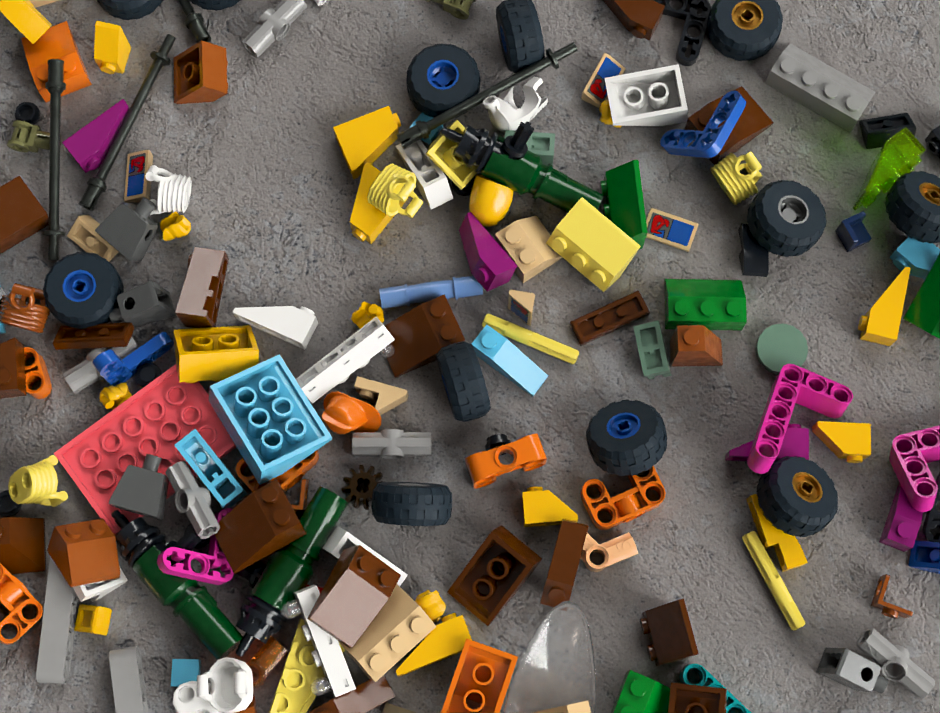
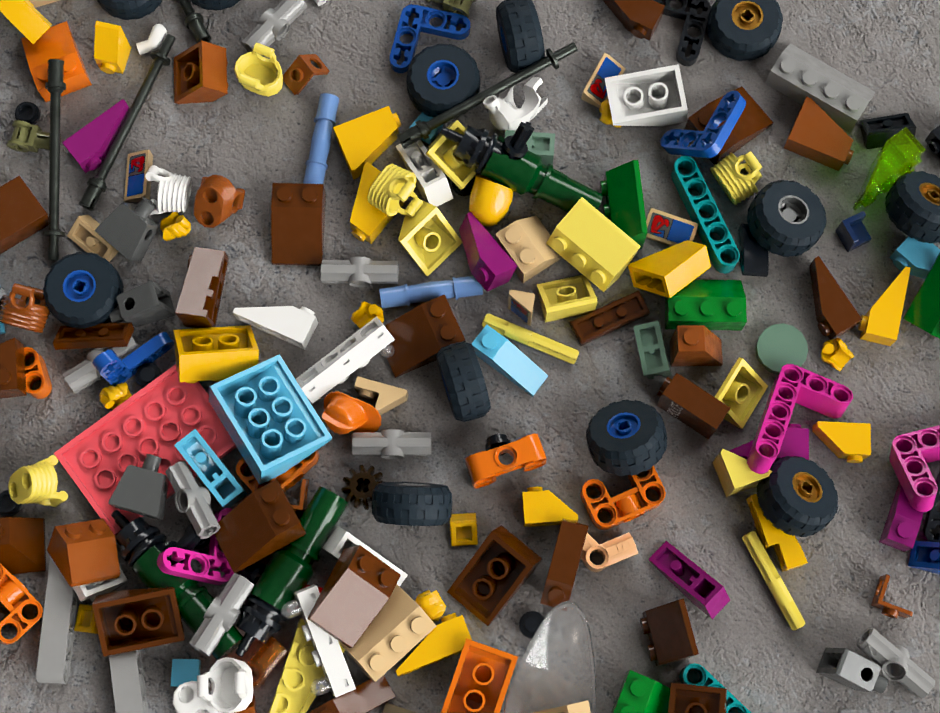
(137, 619): none -> reddish brown slope
(154, 41): none -> white arm
(215, 200): none -> dark orange piece
(221, 614): none -> light grey piece
(259, 73): none -> light yellow piece
(297, 223): none -> reddish brown slope
(302, 71): none -> dark orange bracket
(321, 139): none -> medium blue piece
(359, 272): none -> light grey piece
(421, 24): none -> blue beam
(428, 238): none -> light yellow slope
(463, 529): none -> yellow slope
(530, 622): none -> black plate
(566, 298): none -> light yellow slope
(670, 269): none -> yellow slope
(690, 579): none -> magenta slope
(691, 405): none -> reddish brown brick
(705, 202): none -> teal beam
(735, 474): none -> light yellow slope
(741, 392): none -> light yellow slope
(819, 137): none -> dark orange slope
(832, 307): none -> reddish brown slope
(836, 353): none -> yellow arm

